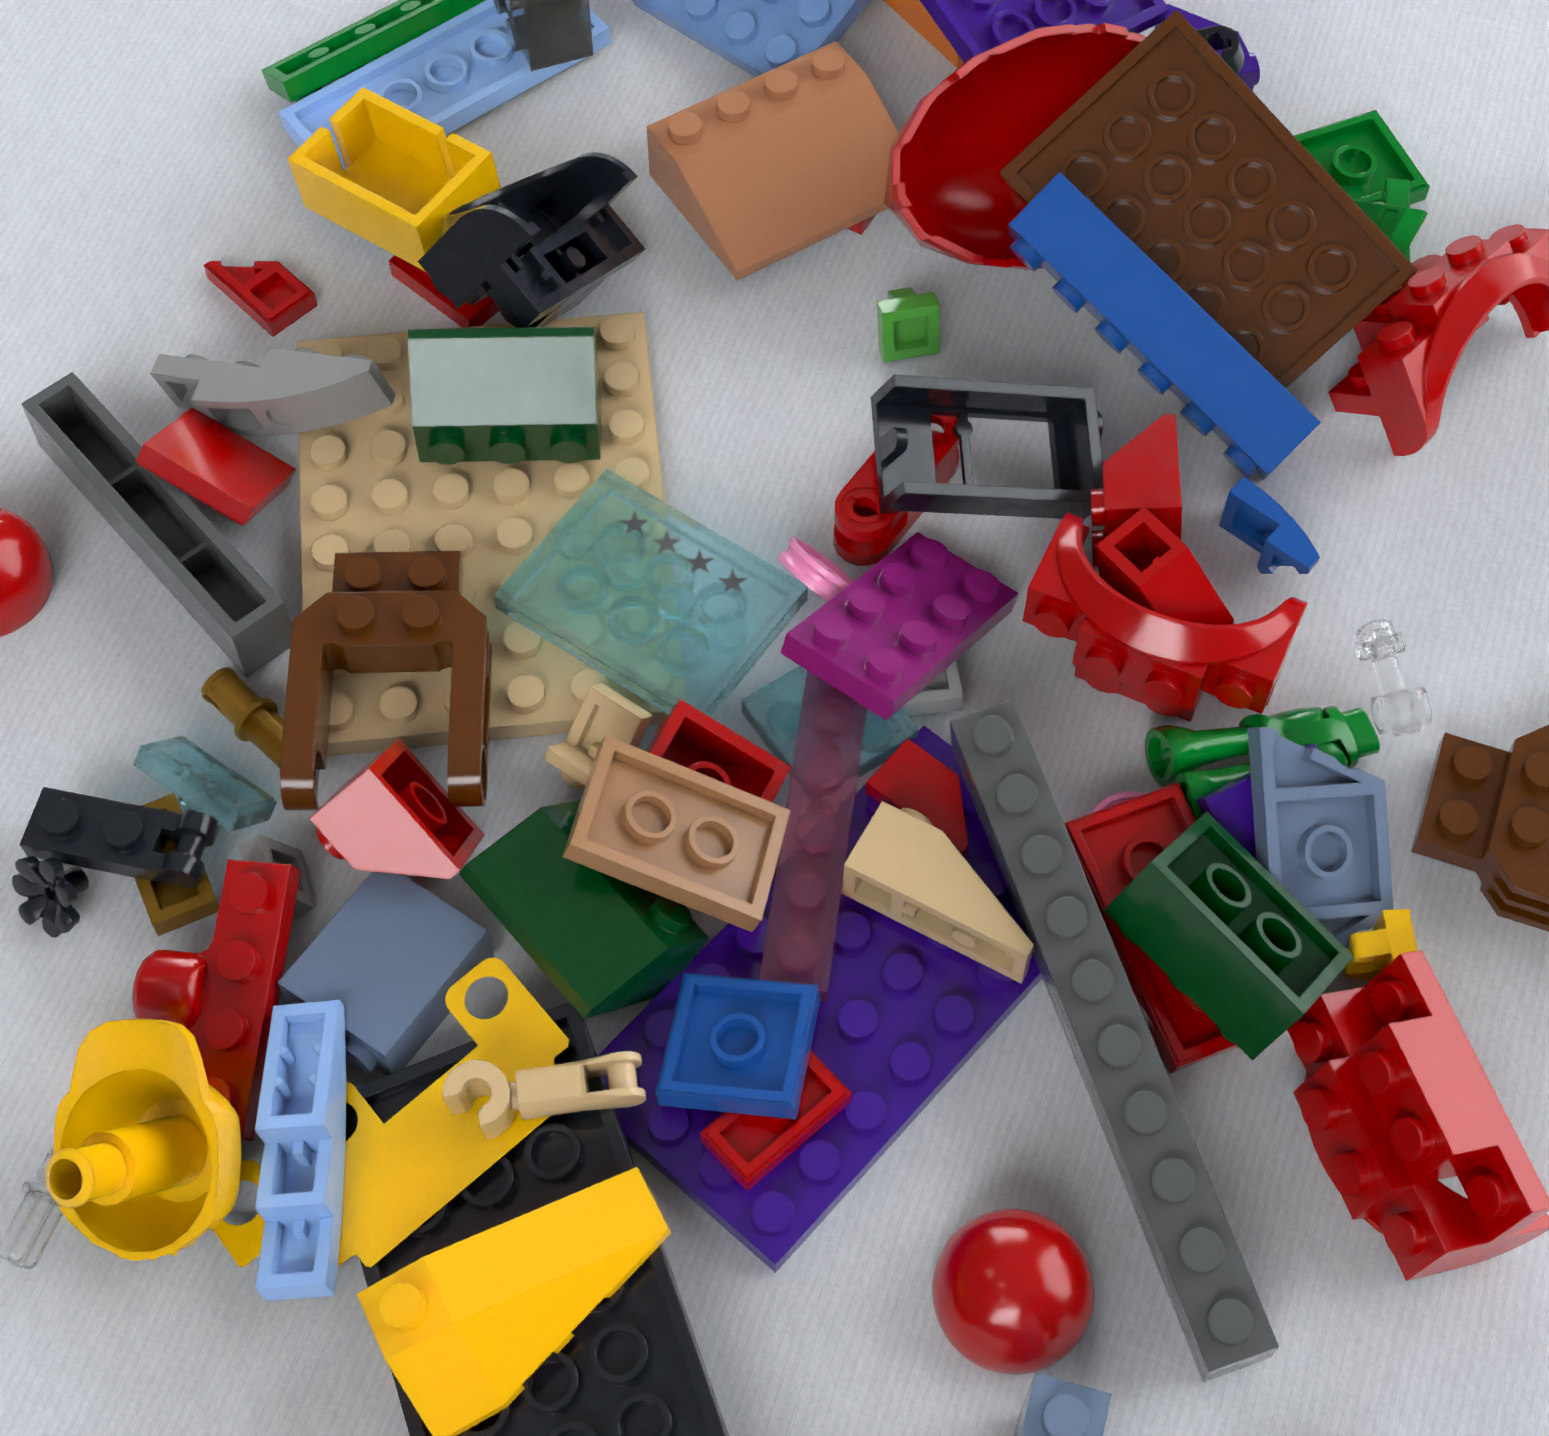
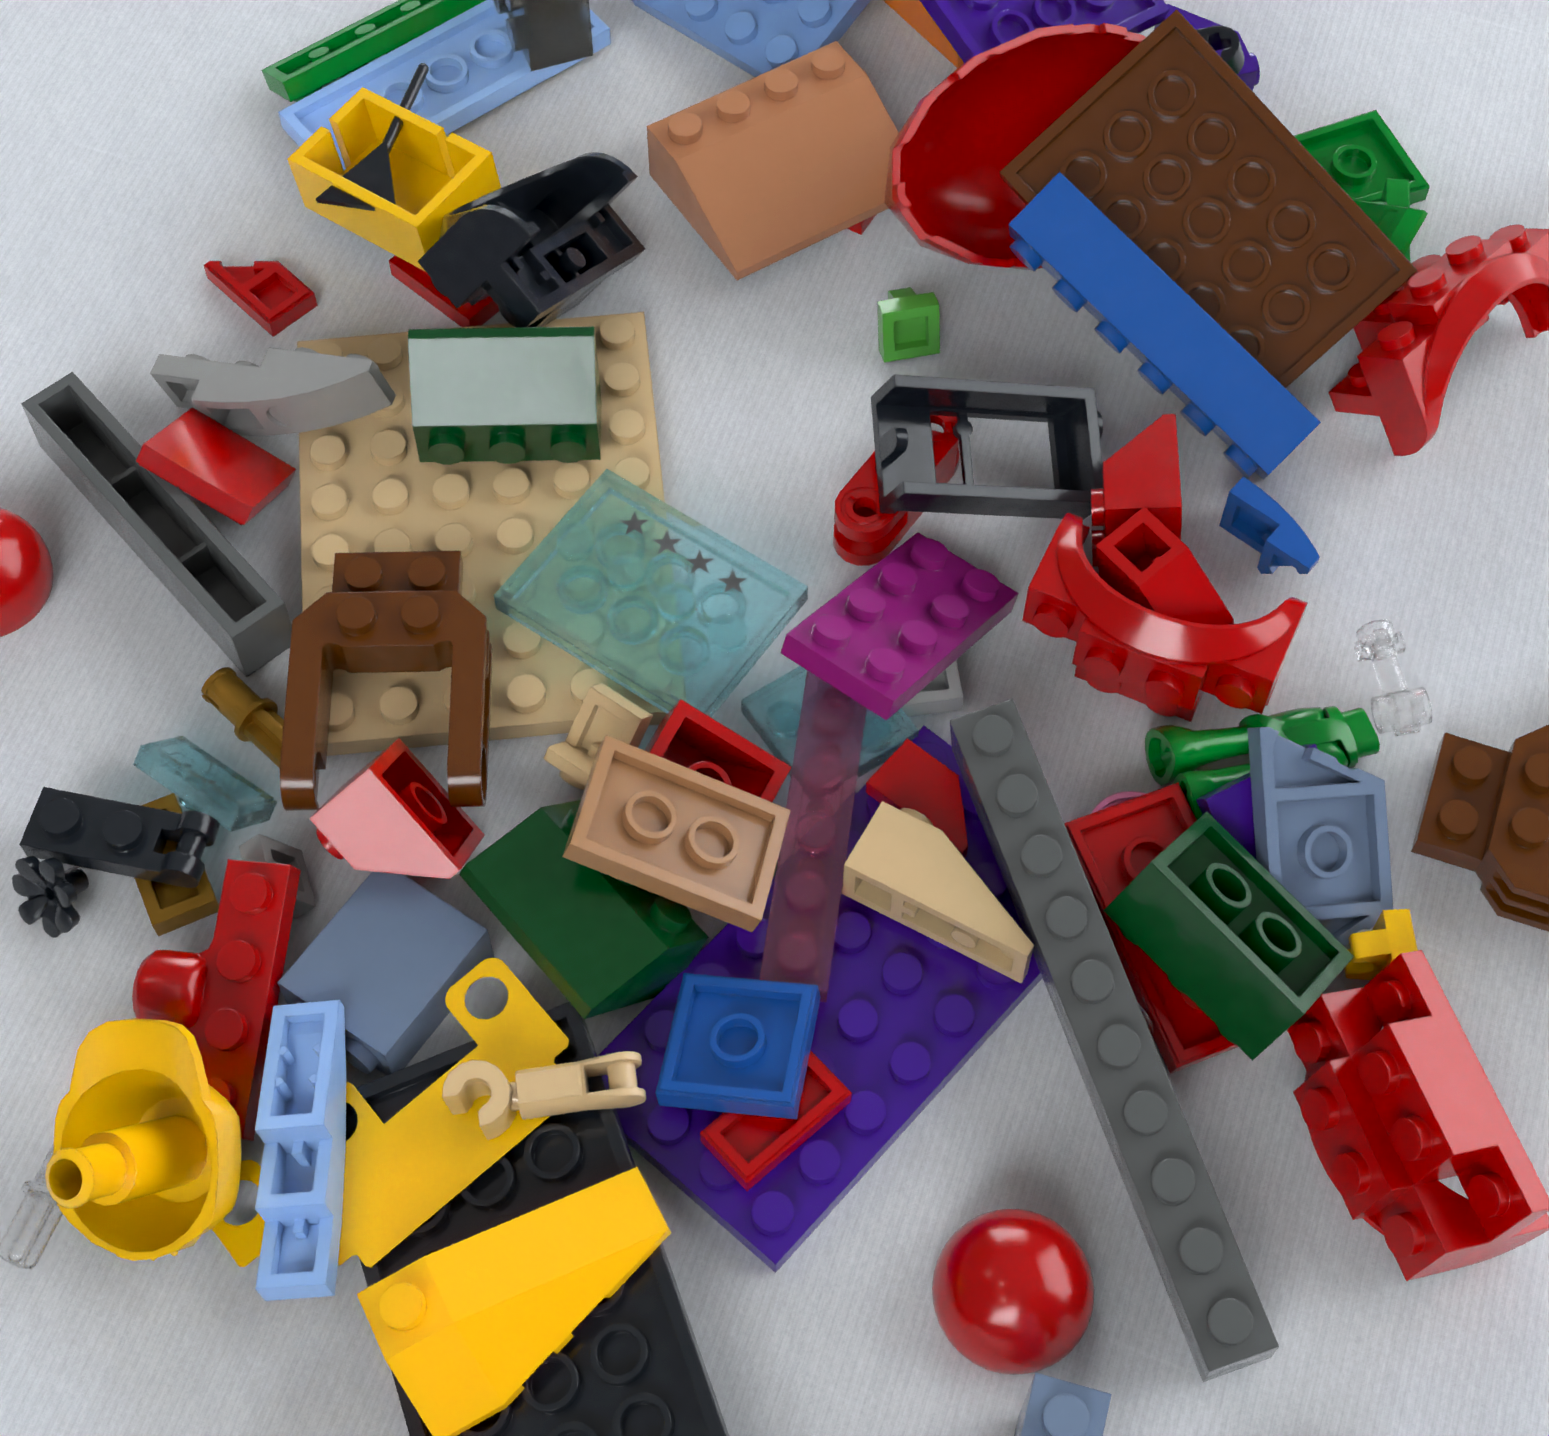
(375, 169): none -> black piece
(814, 569): bright pink piece -> none

